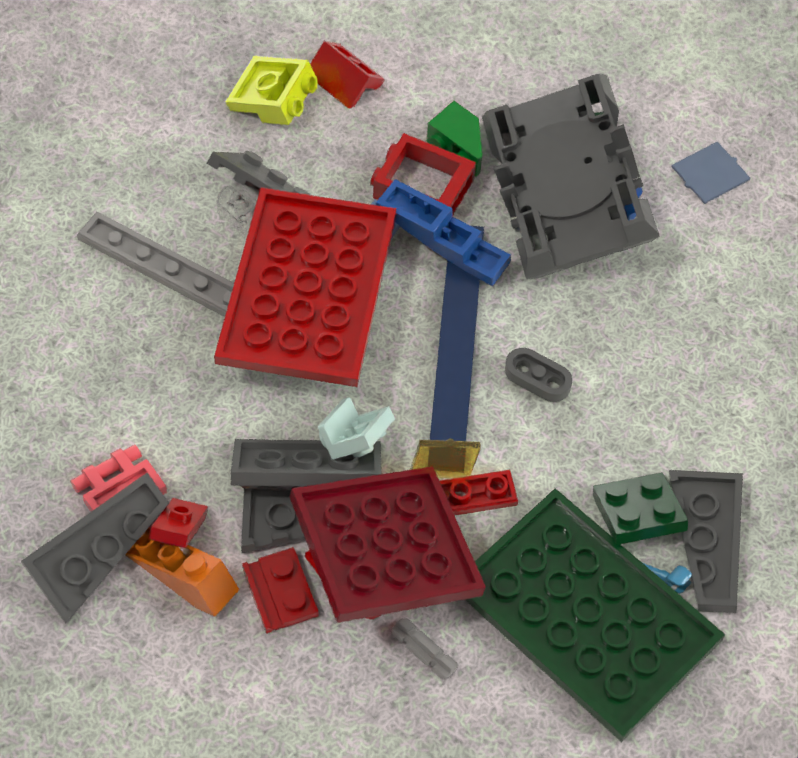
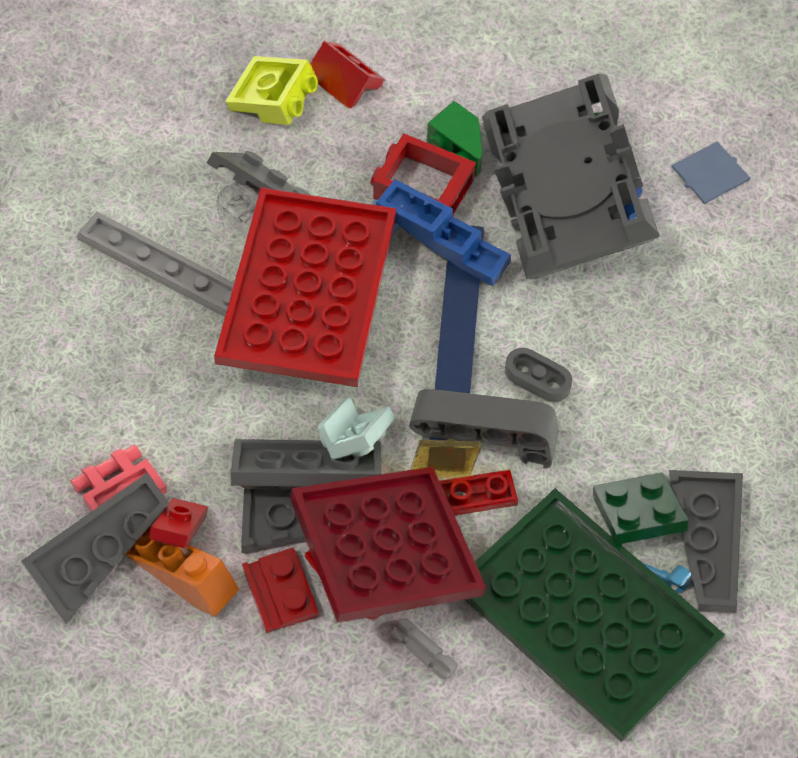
(488, 420): none -> dark grey beam

